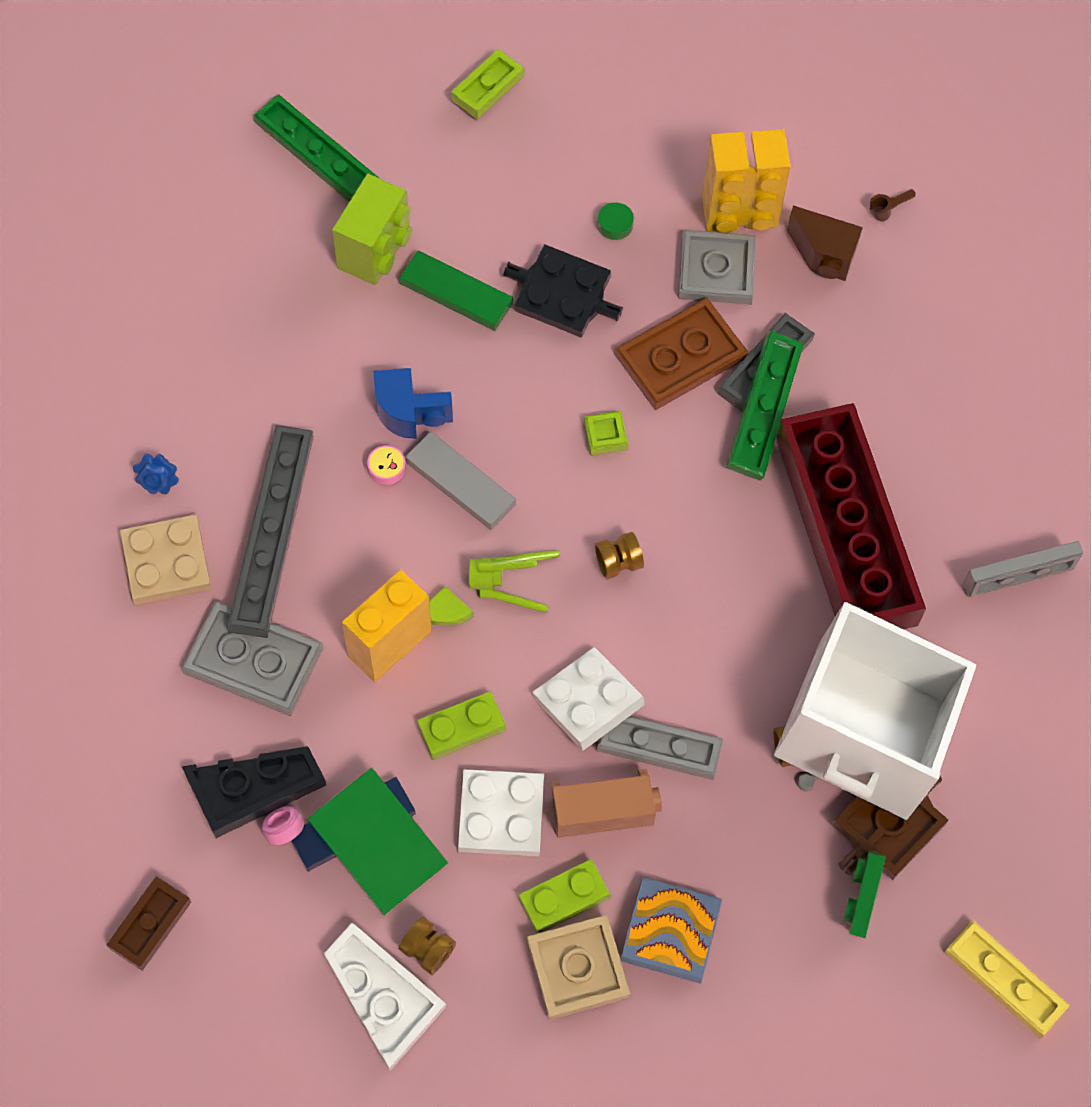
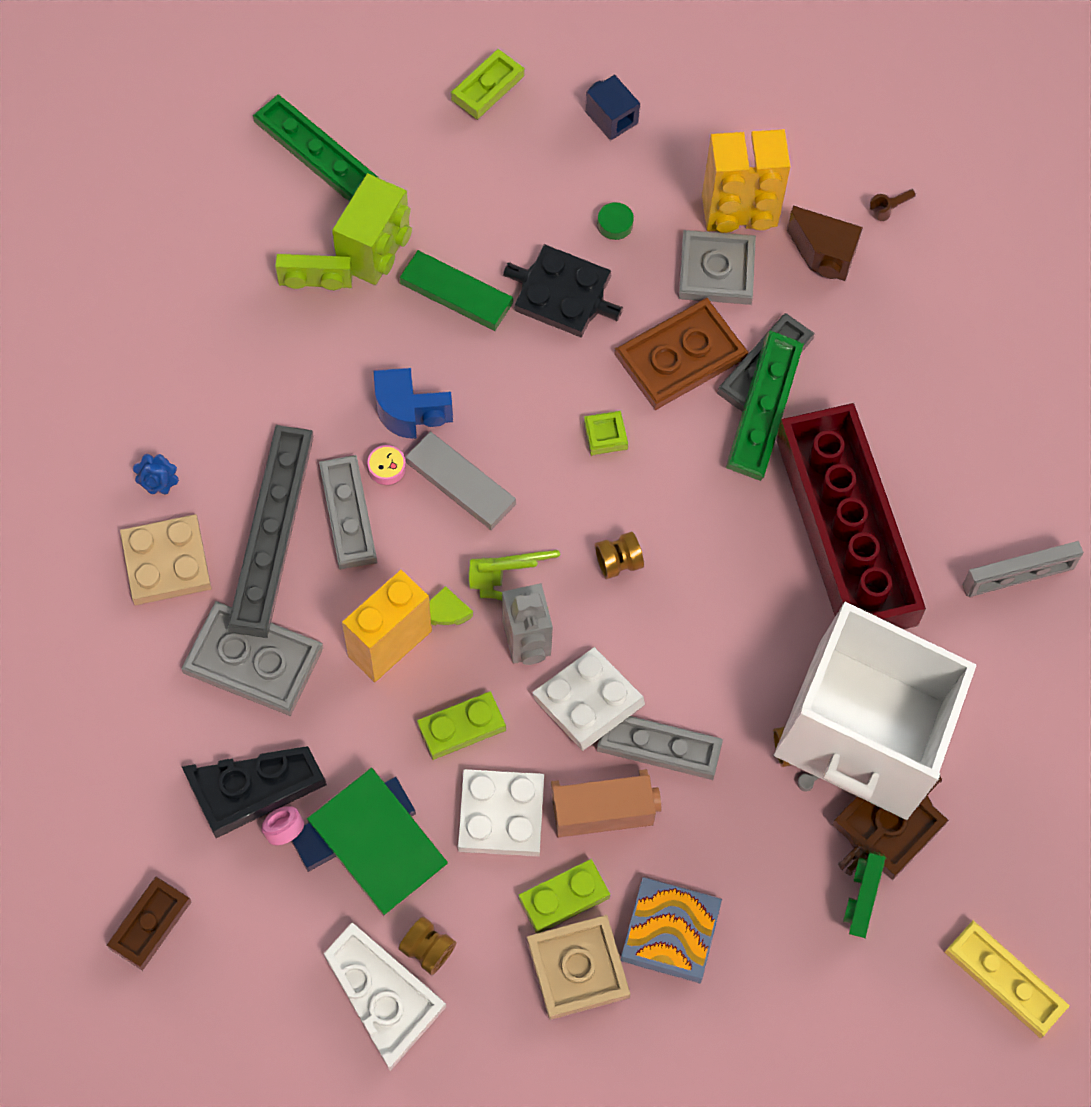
(314, 271): none -> lime plate
(348, 512): none -> light grey tile
(527, 624): none -> light grey hinge
(612, 107): none -> dark blue brick

